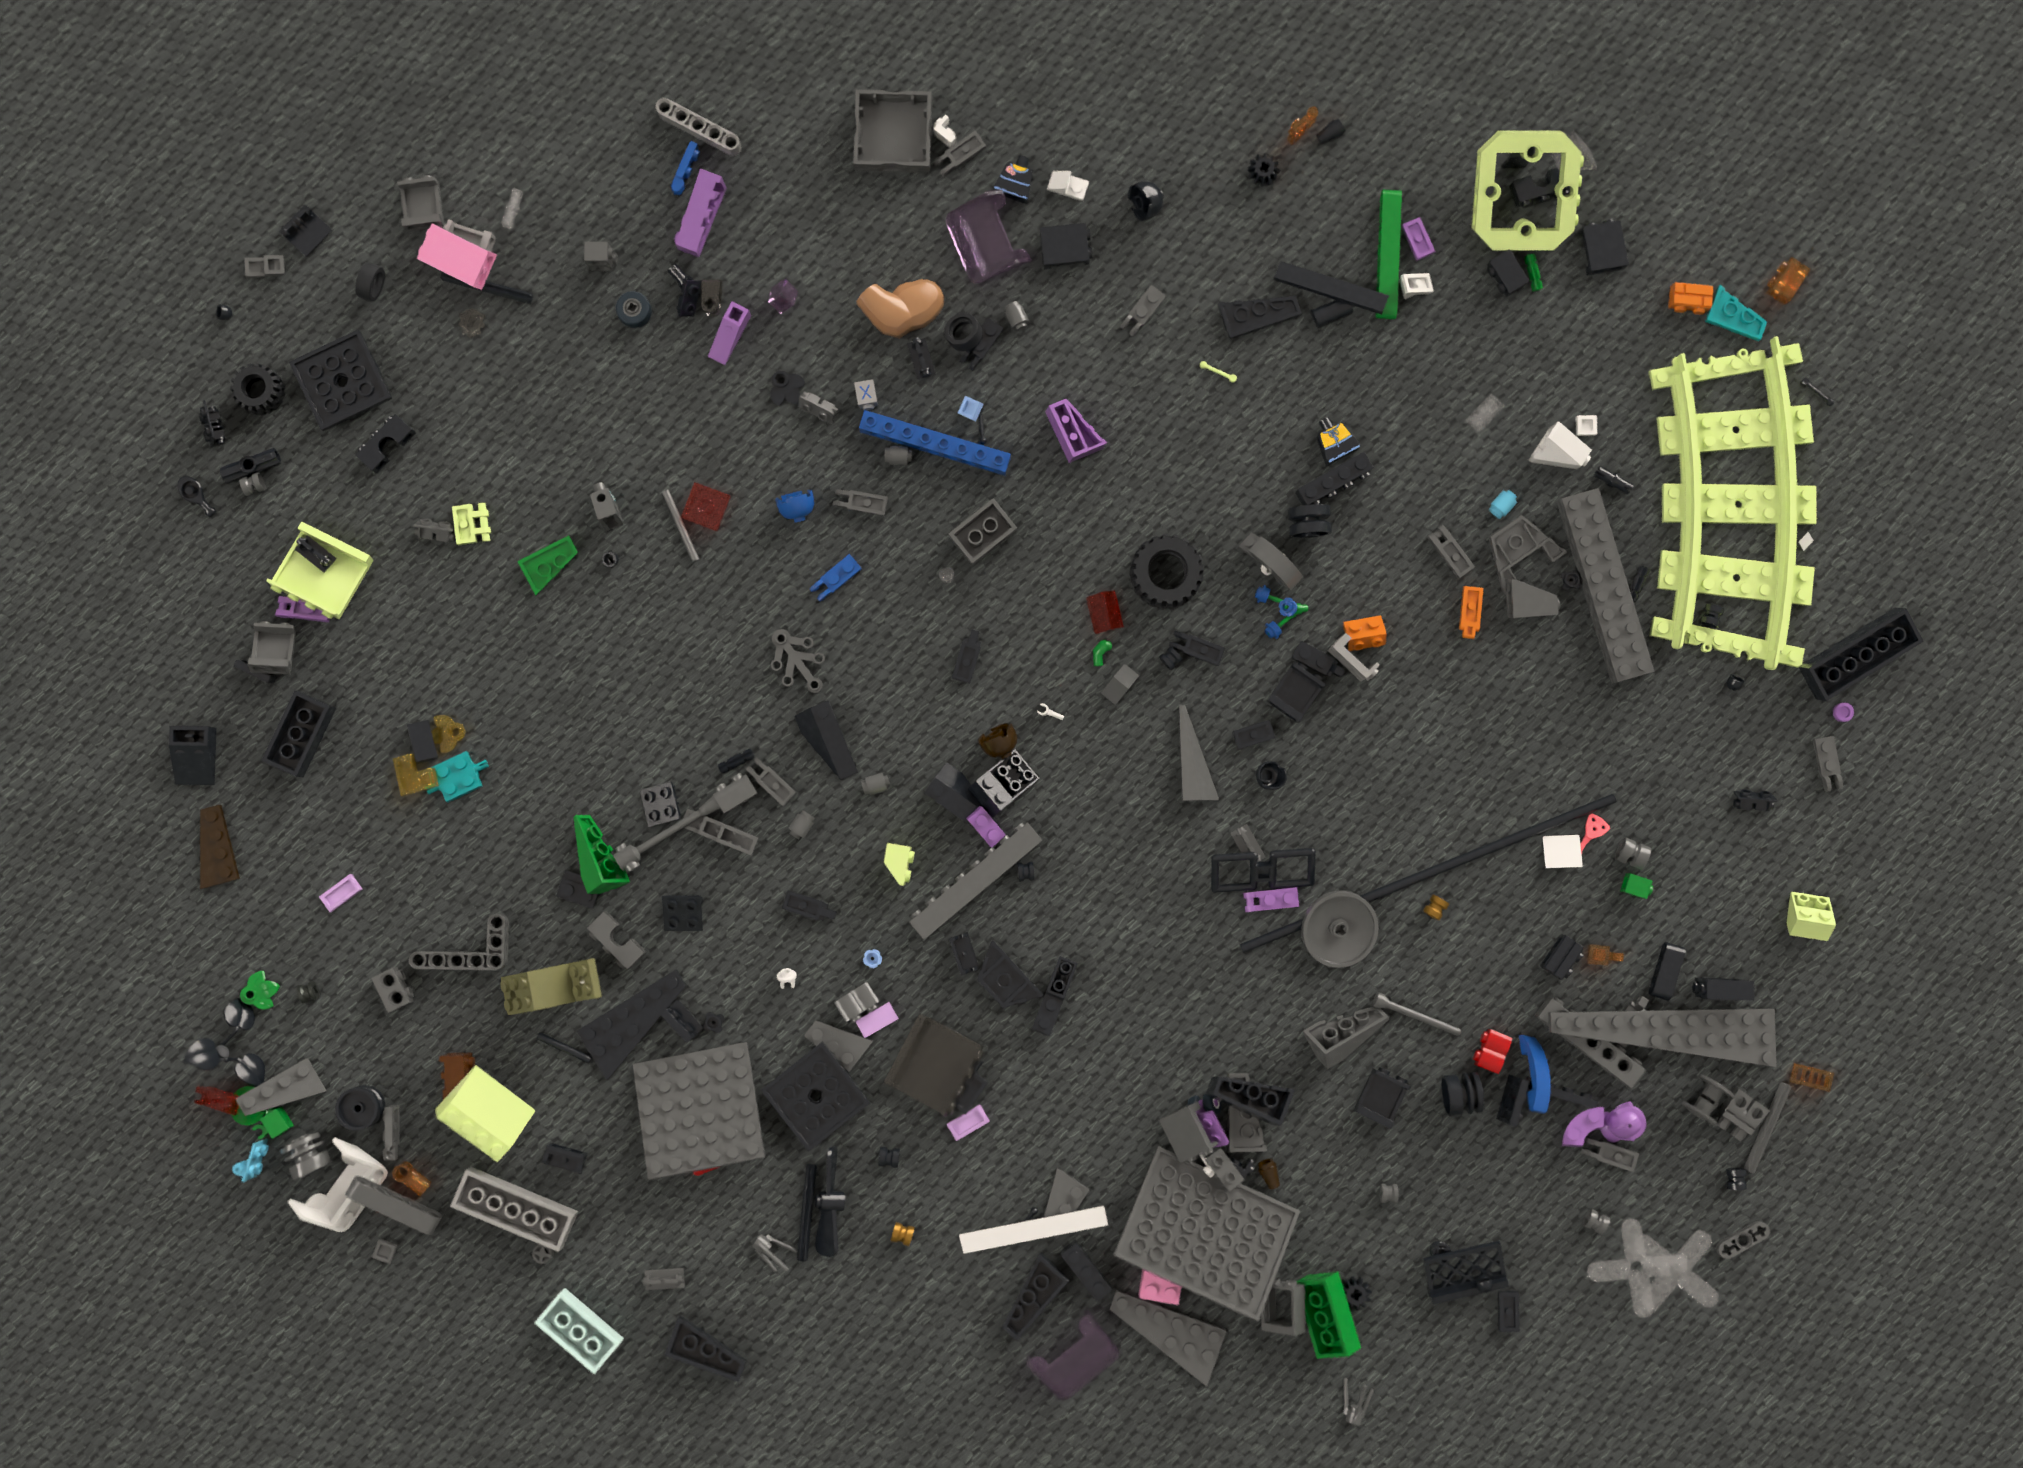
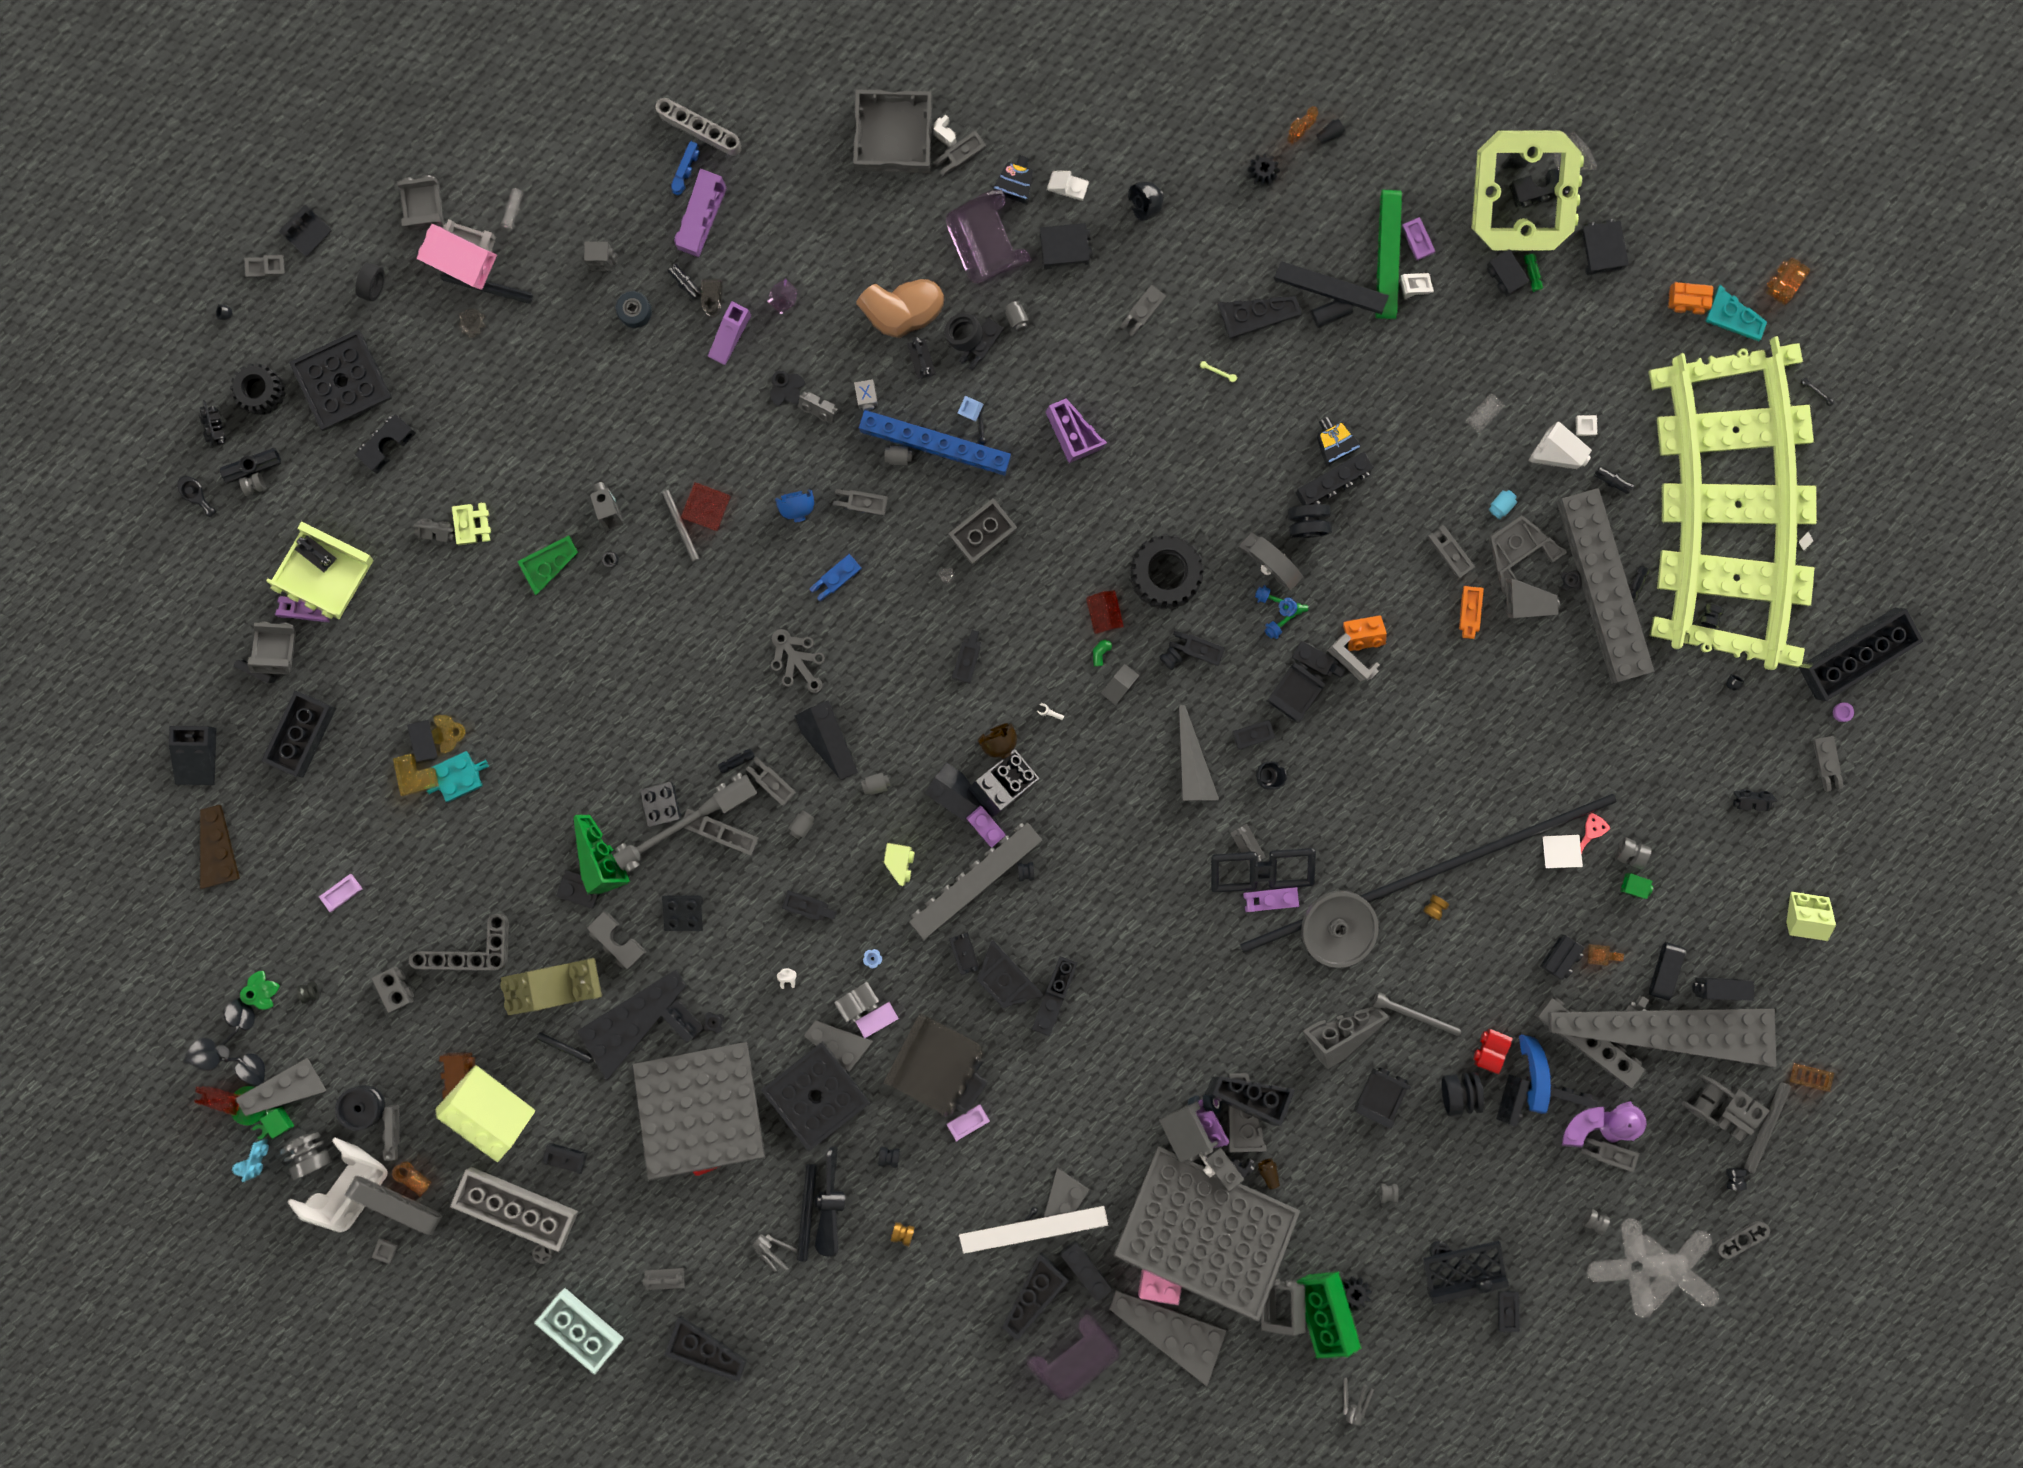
(688, 301): black hinge -> none

